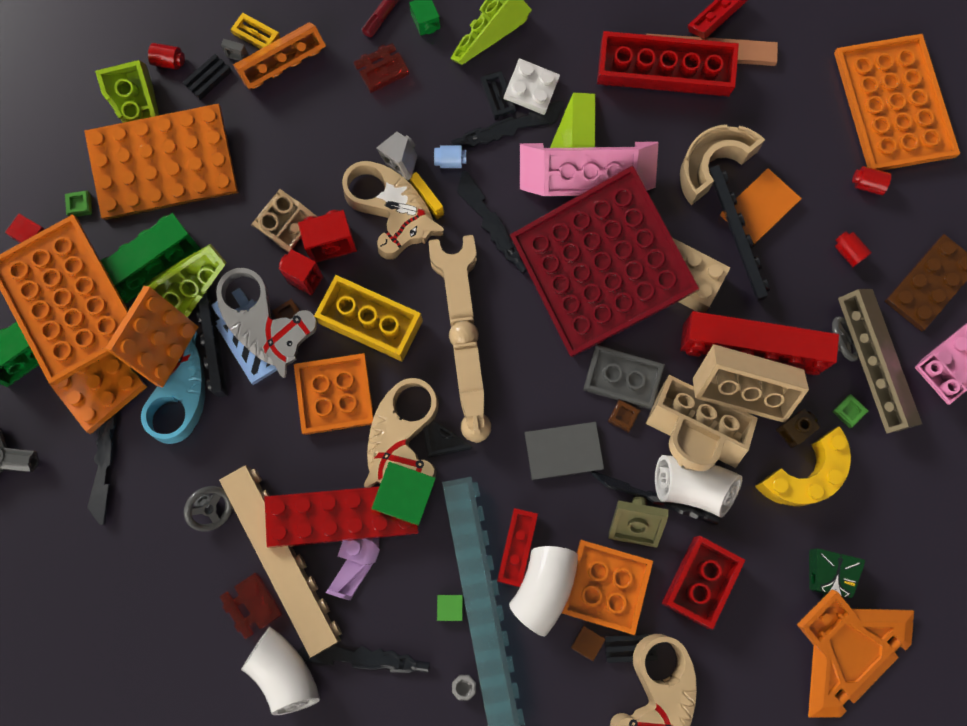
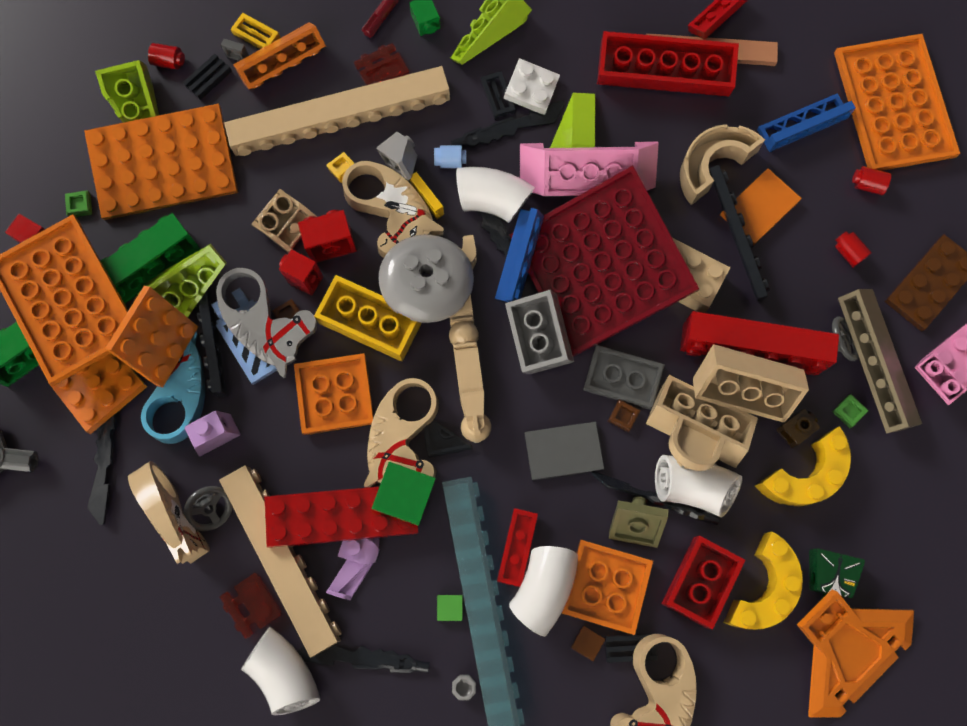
(163, 509): none -> tan animal
(211, 432): none -> lavender torso
(337, 111): none -> tan brick
(339, 166): none -> yellow tile
(426, 297): none -> light grey brick
(492, 191): none -> white brick
(519, 255): none -> blue fence
(539, 332): none -> light grey brick
(782, 588): none -> yellow brick
(805, 126): none -> blue fence

